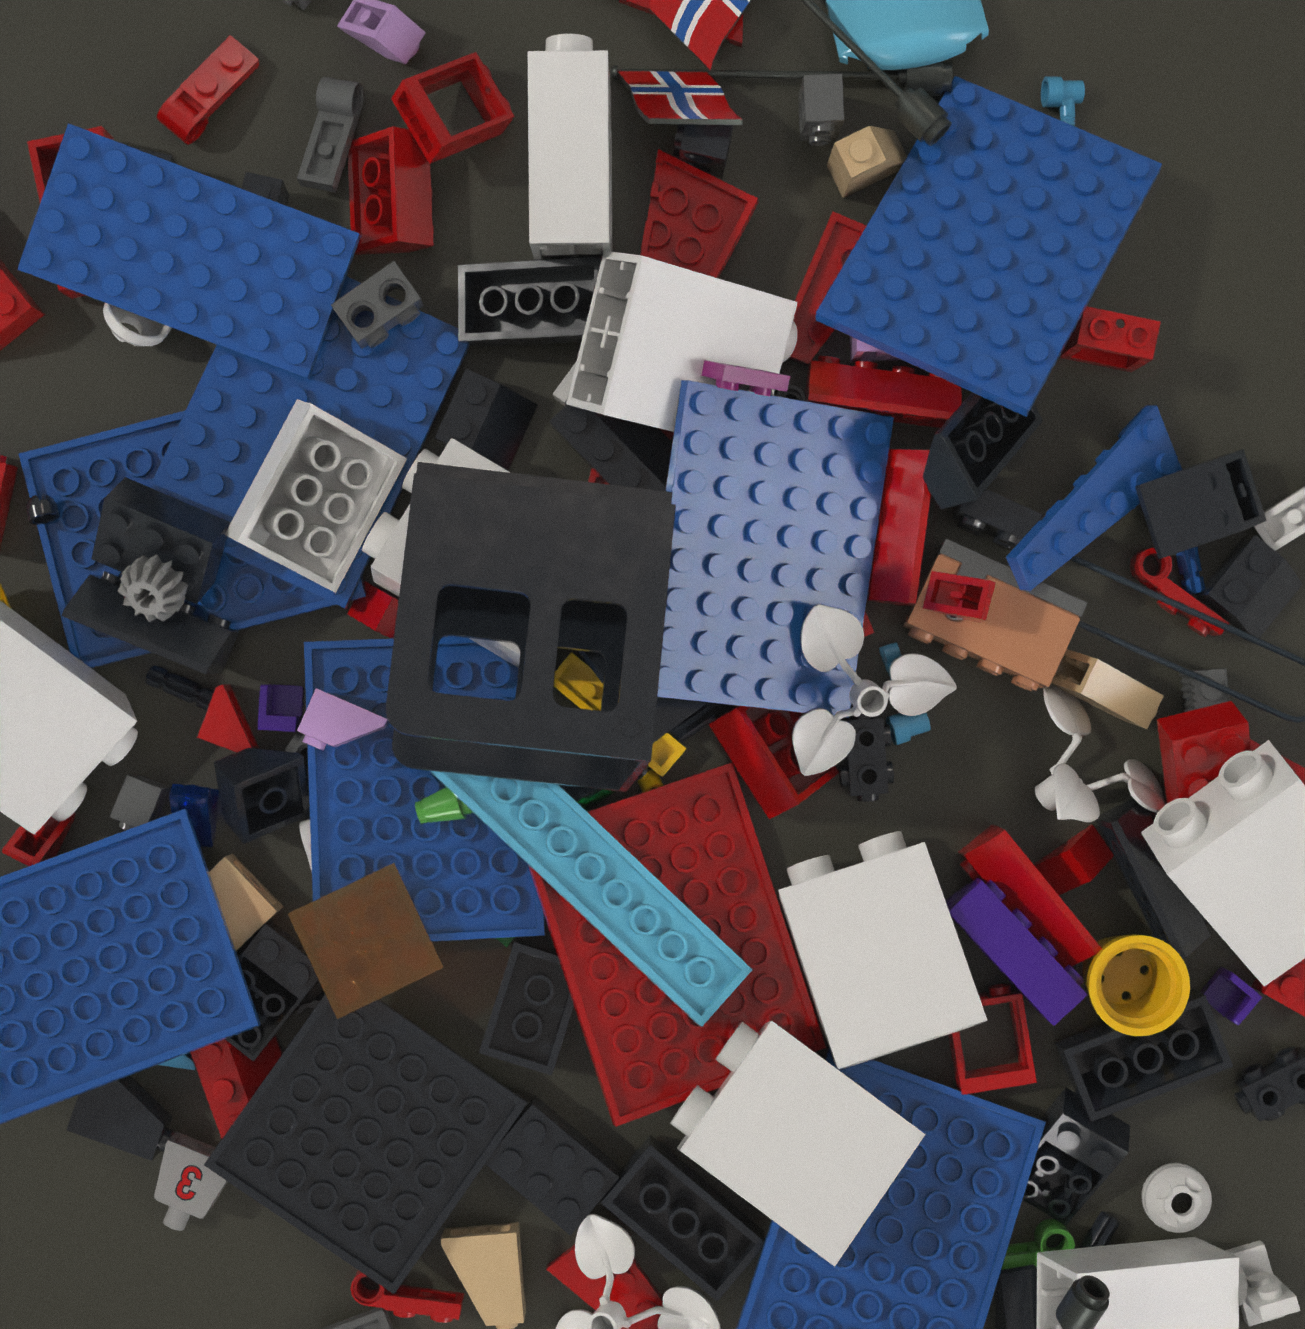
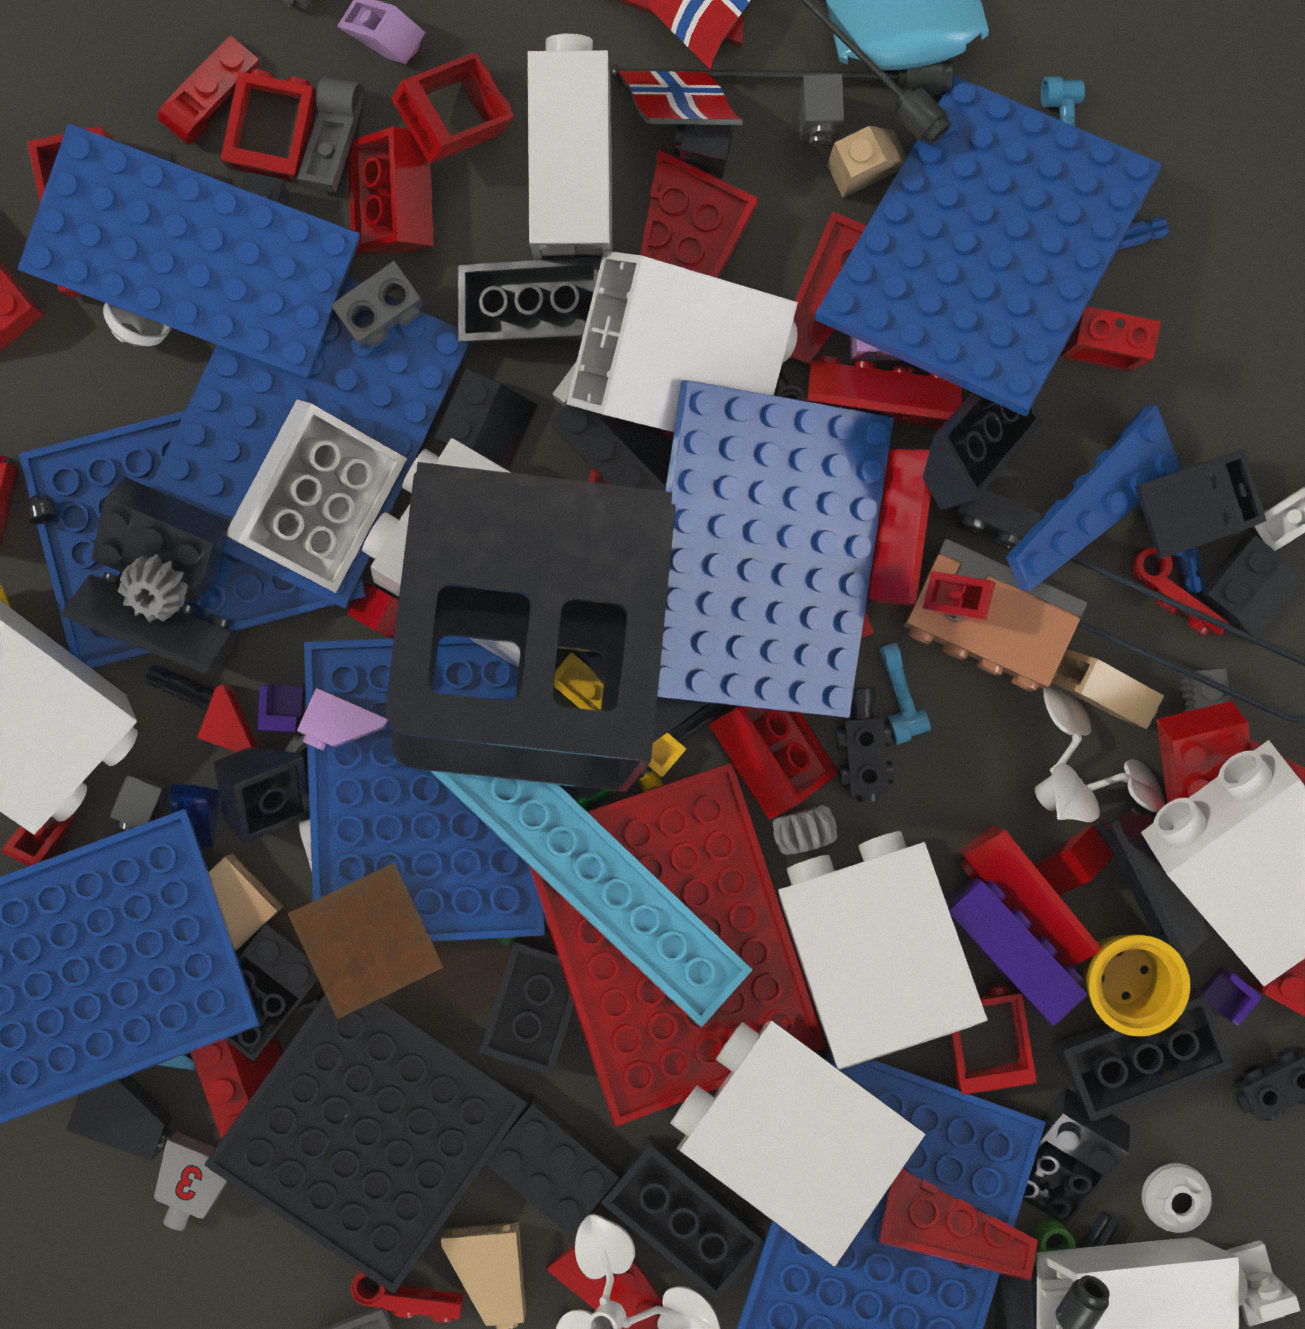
(261, 163): none -> red window
(441, 807): bright green cone -> none
(759, 381): magenta plate -> none
(805, 829): none -> light grey gear
(830, 638): white plant -> none
(948, 1228): none -> red wing
(1142, 231): none -> blue axle

